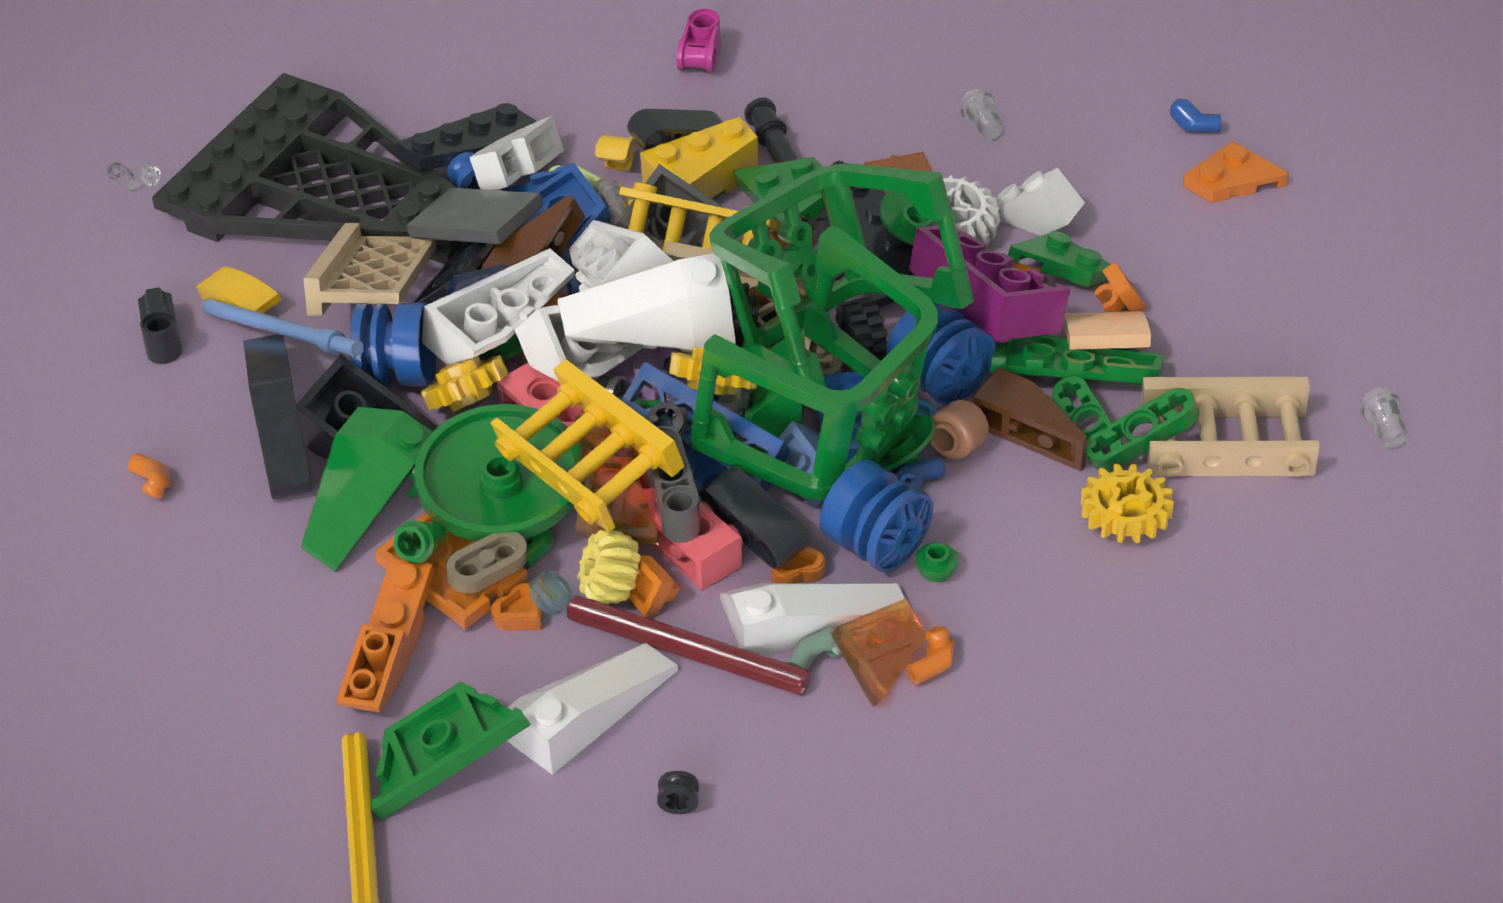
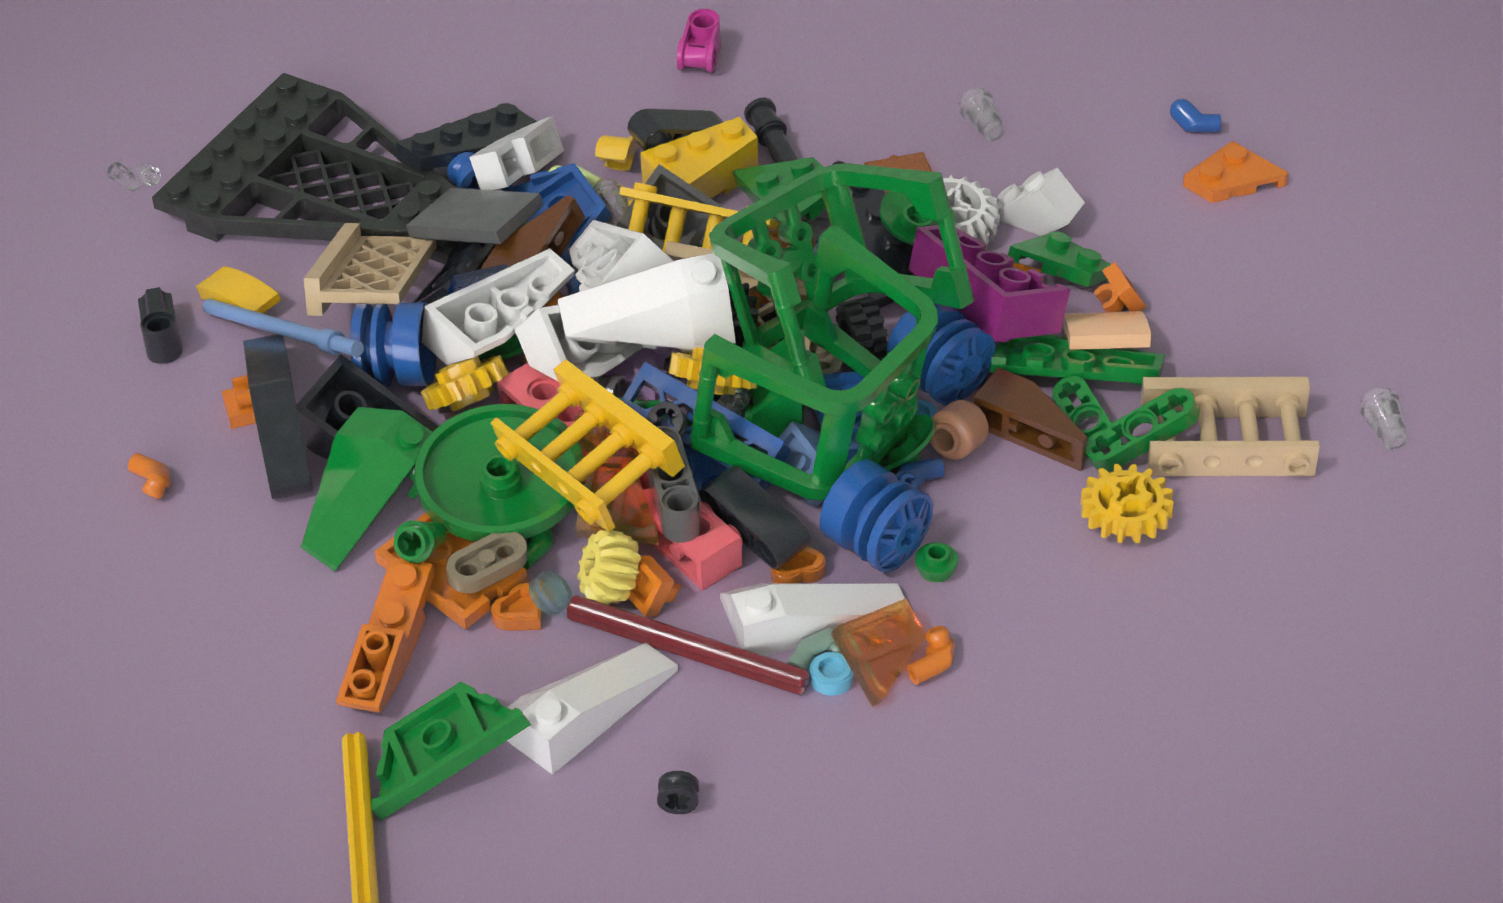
(239, 403): none -> orange tile
(831, 674): none -> medium azure tile

